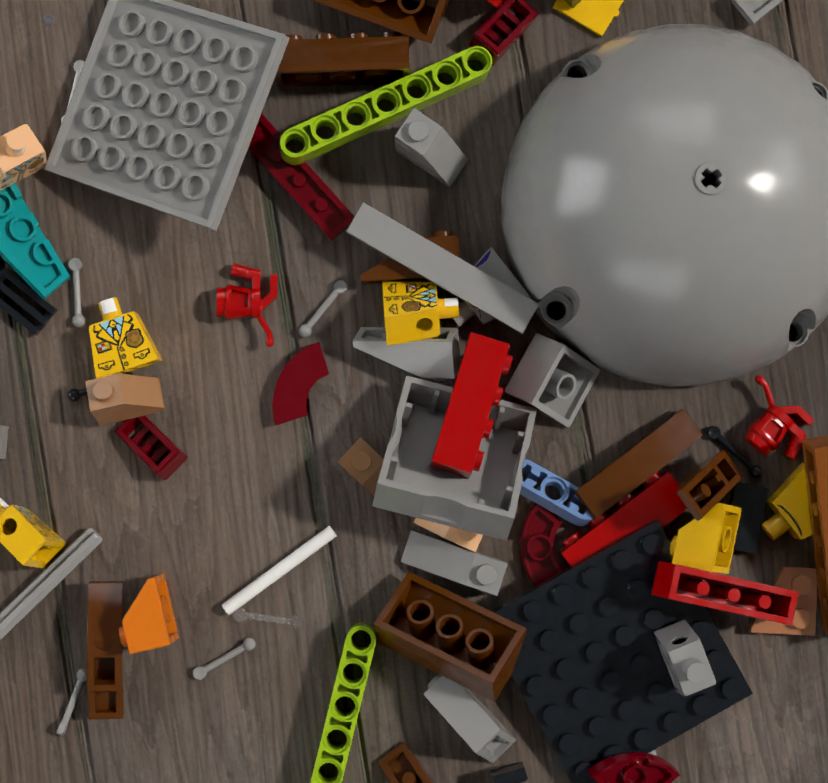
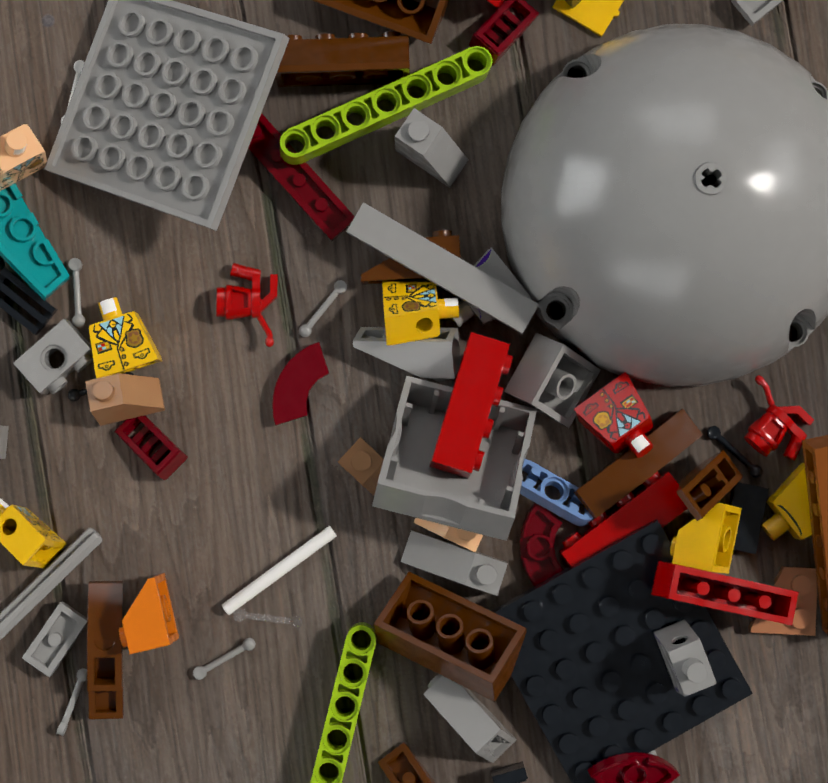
(36, 360): none -> light grey brick
(55, 639): none -> light grey plate
(617, 417): none -> red torso

